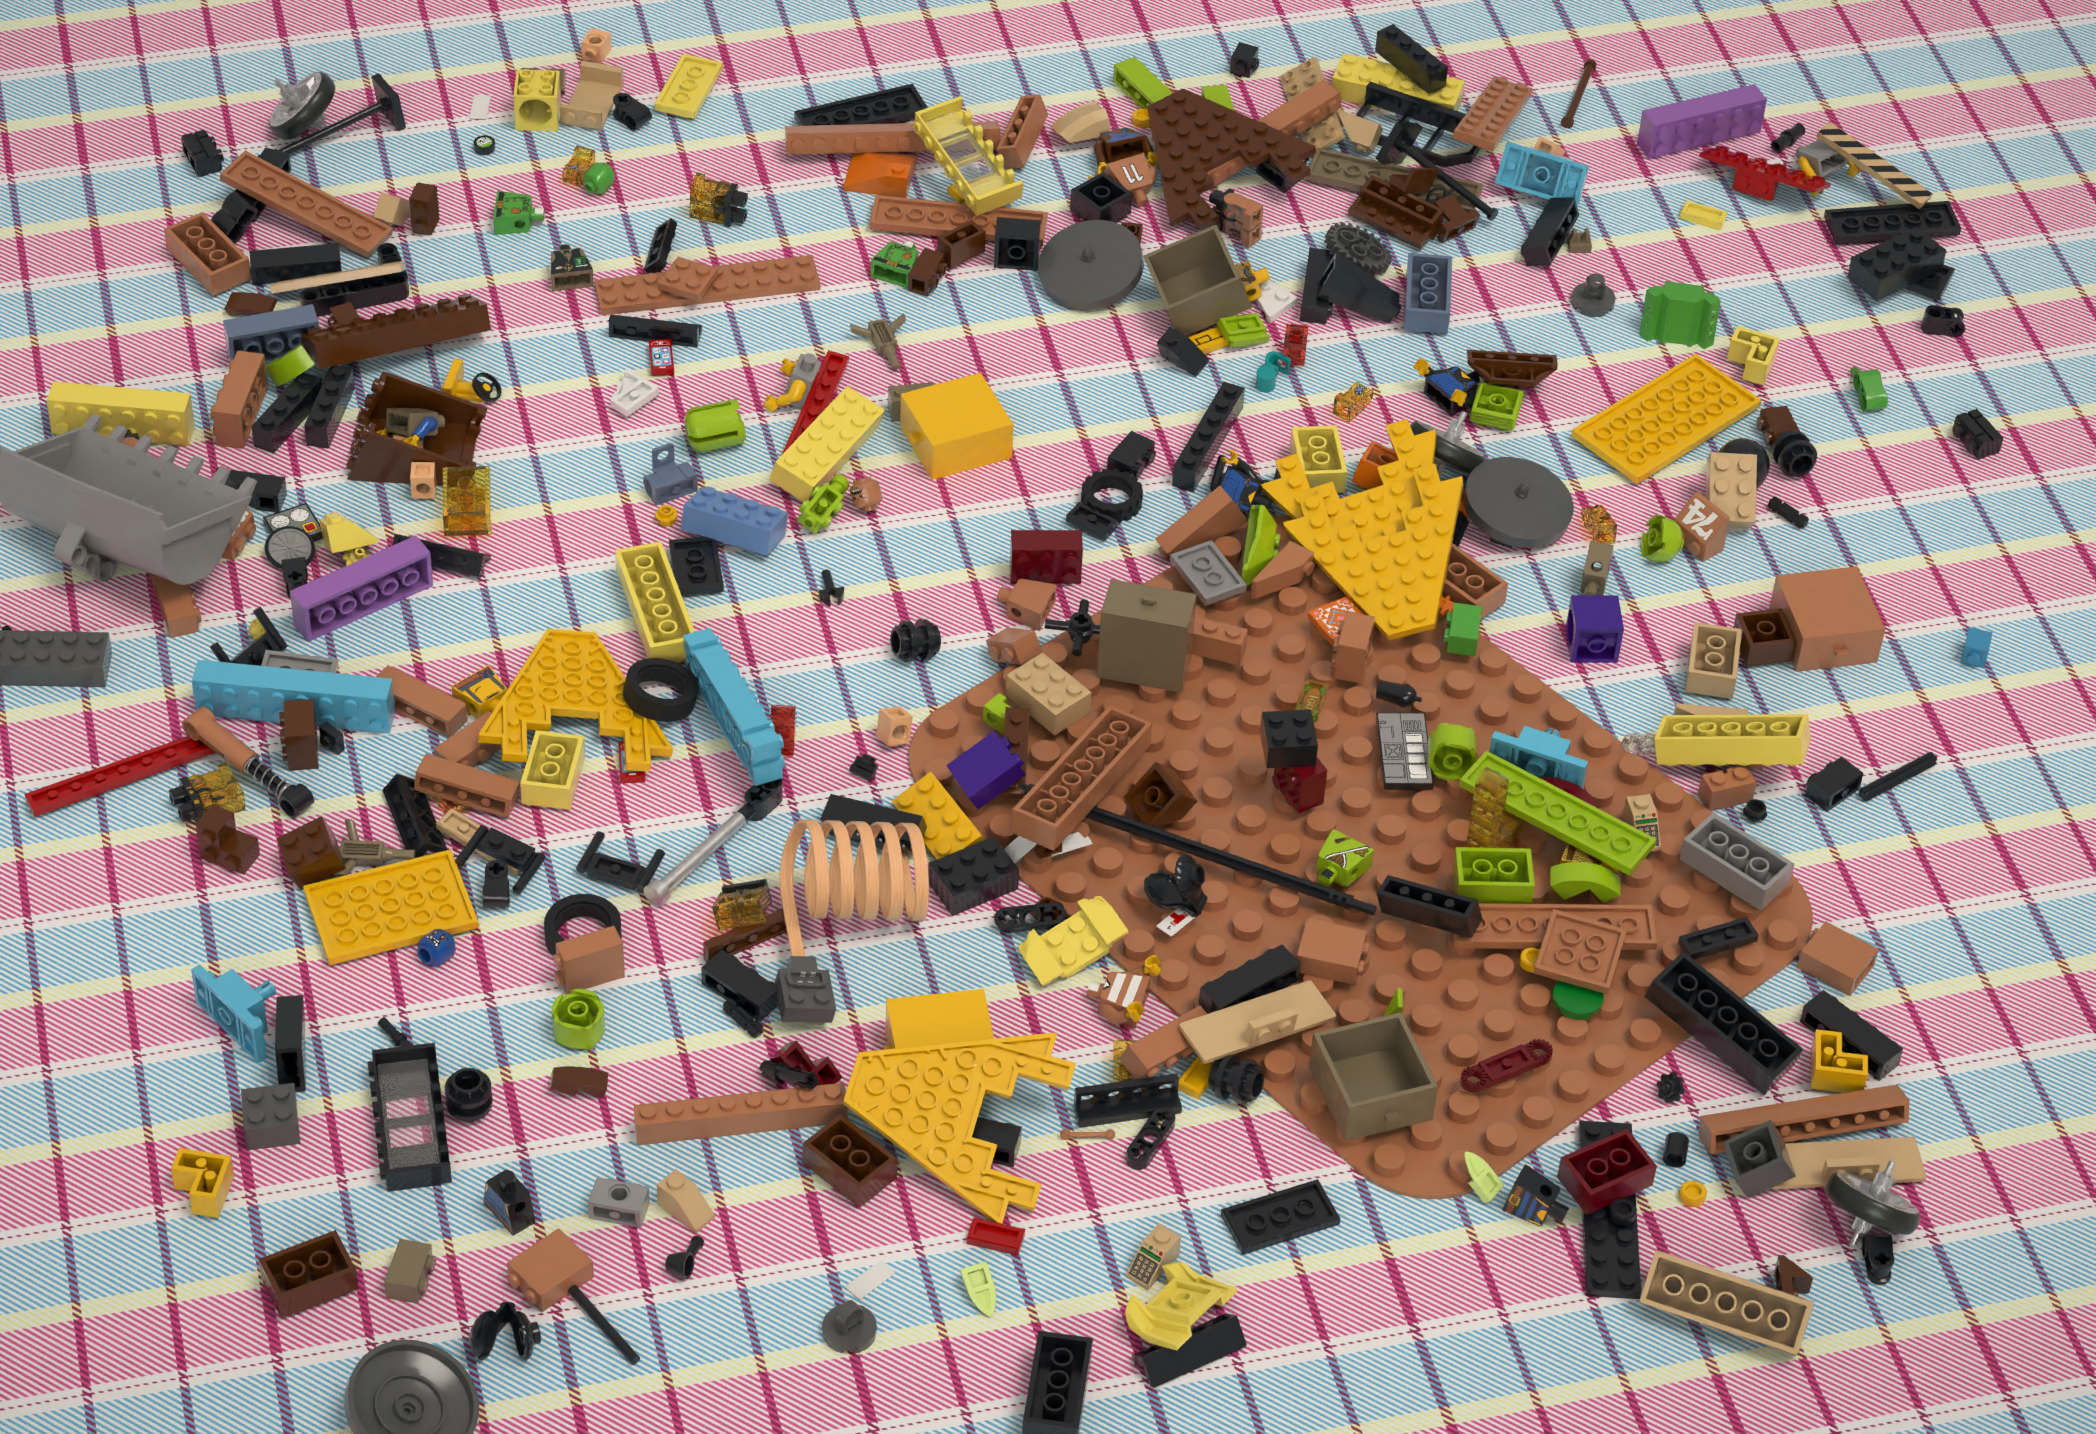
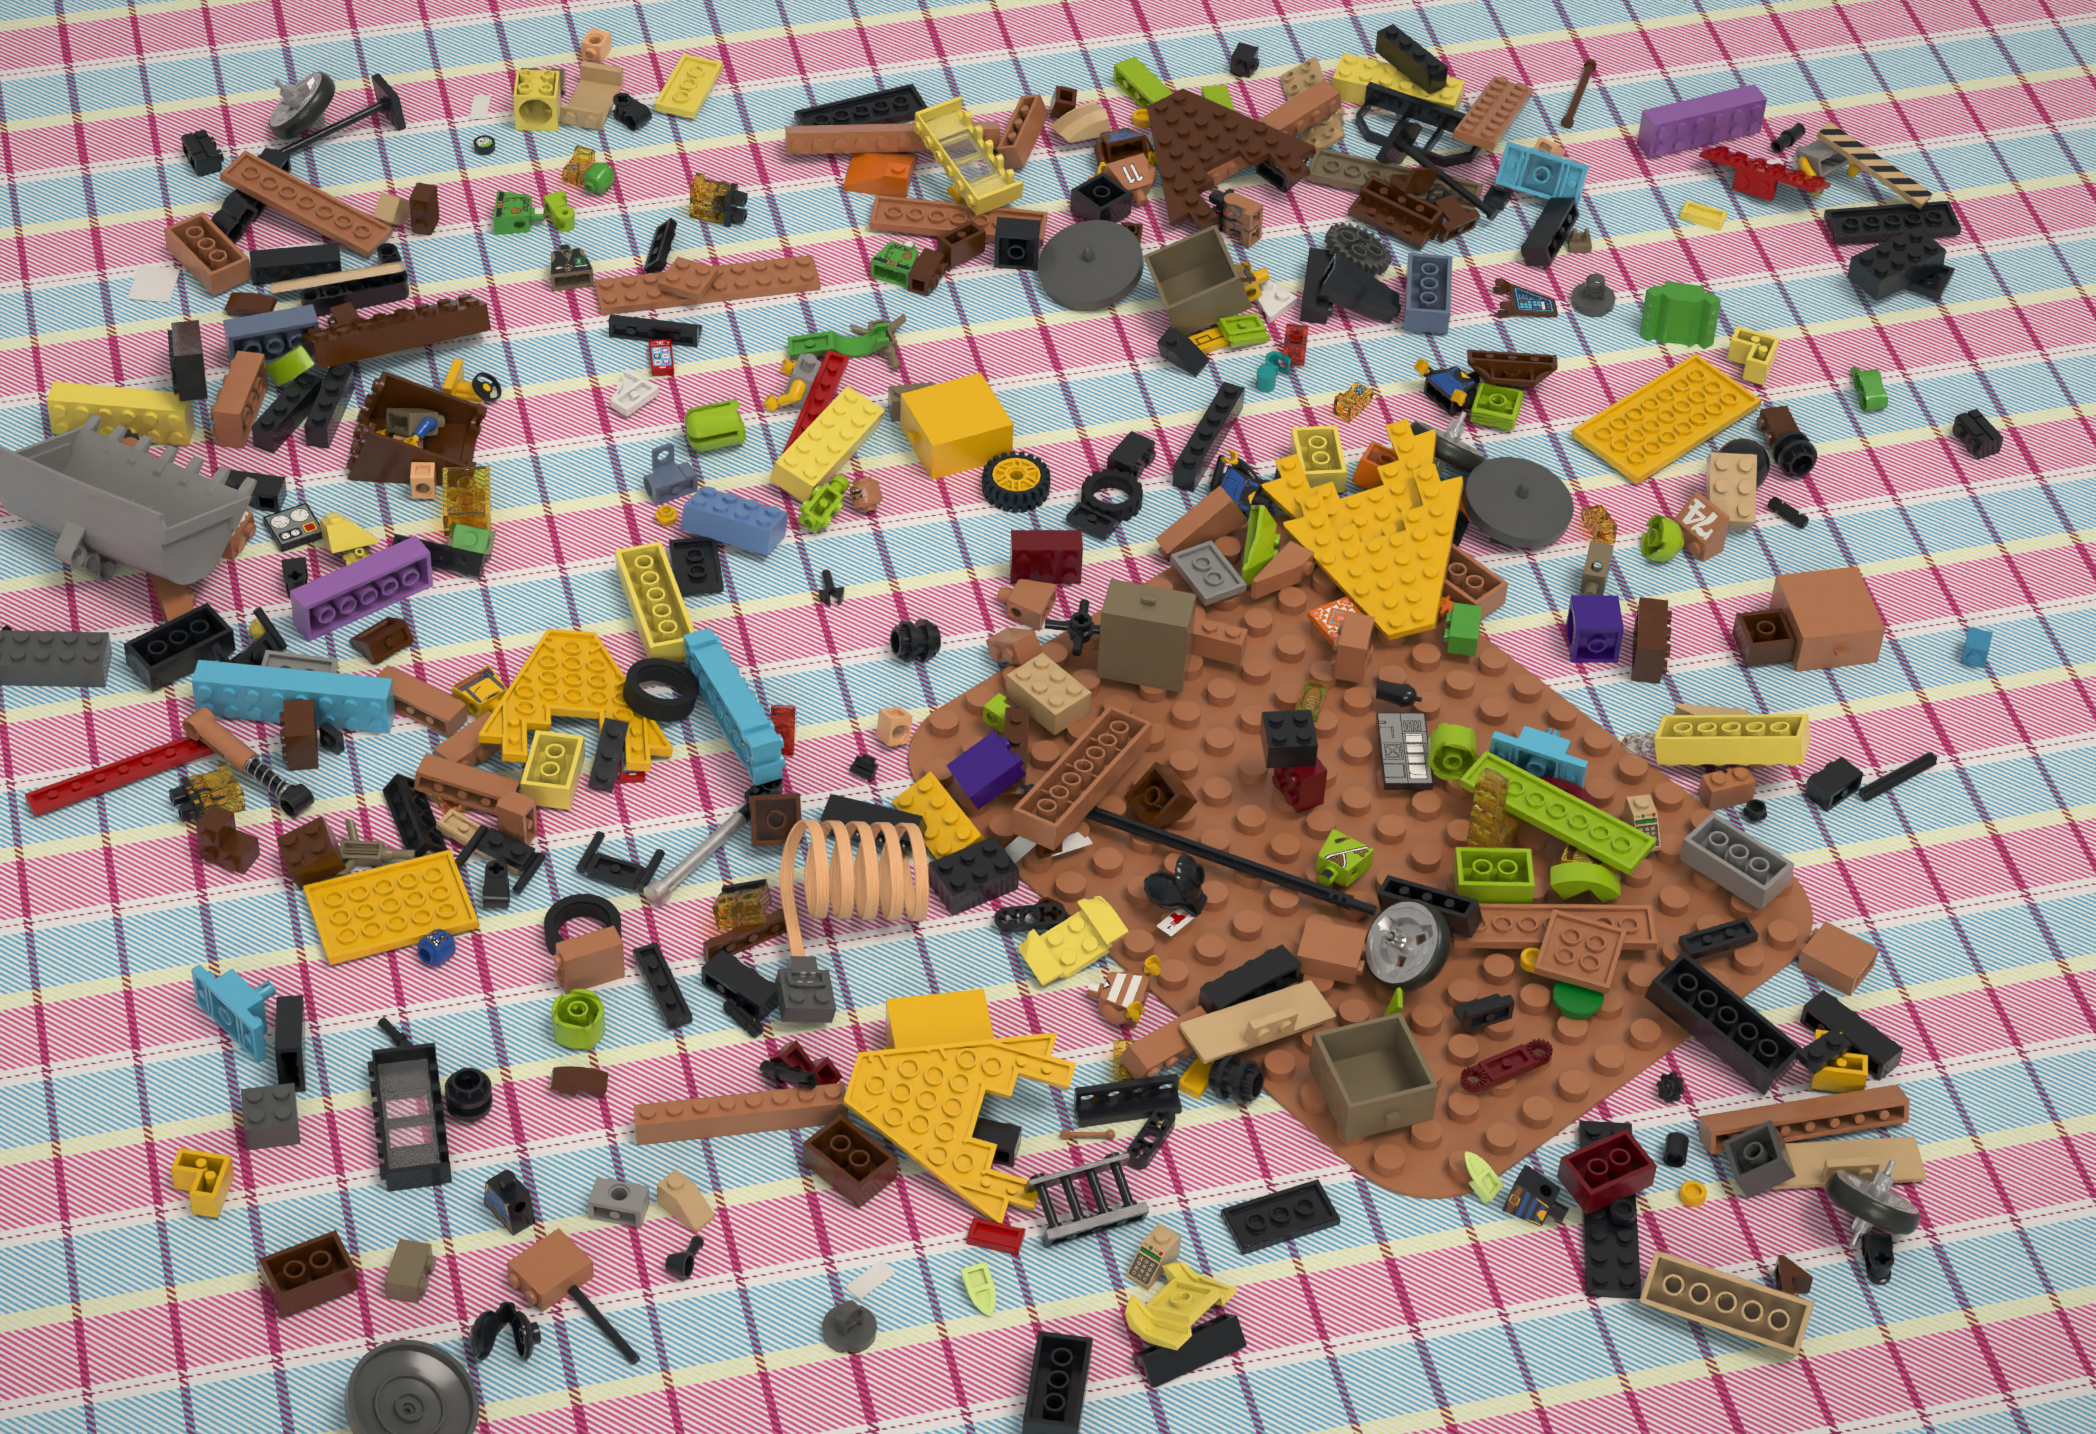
(153, 283): none -> white sticker
(177, 646): none -> black brick
(187, 361): none -> black brick
(289, 543): light grey wheel -> none
(382, 639): none -> reddish brown tile
(471, 538): none -> bright green torso
(517, 816): none -> nougat brick
(558, 212): none -> lime leg
(608, 755): none -> black plate
(662, 985): none -> black plate
(773, 817): none -> reddish brown brick
(855, 347): none -> bright green piece
(1016, 481): none -> black wheel
(1062, 101): none -> reddish brown brick
(1081, 1225): none -> black fence
(1361, 132): tan slope -> none
(1387, 945): none -> flat silver wheel
(1484, 1012): none -> black panel
(1497, 197): none -> black plate
(1523, 301): none -> flag
(1651, 640): none -> reddish brown brick
(1713, 660): tan brick -> none
(1824, 1051): none -> black plate
(1941, 320): black piece -> none

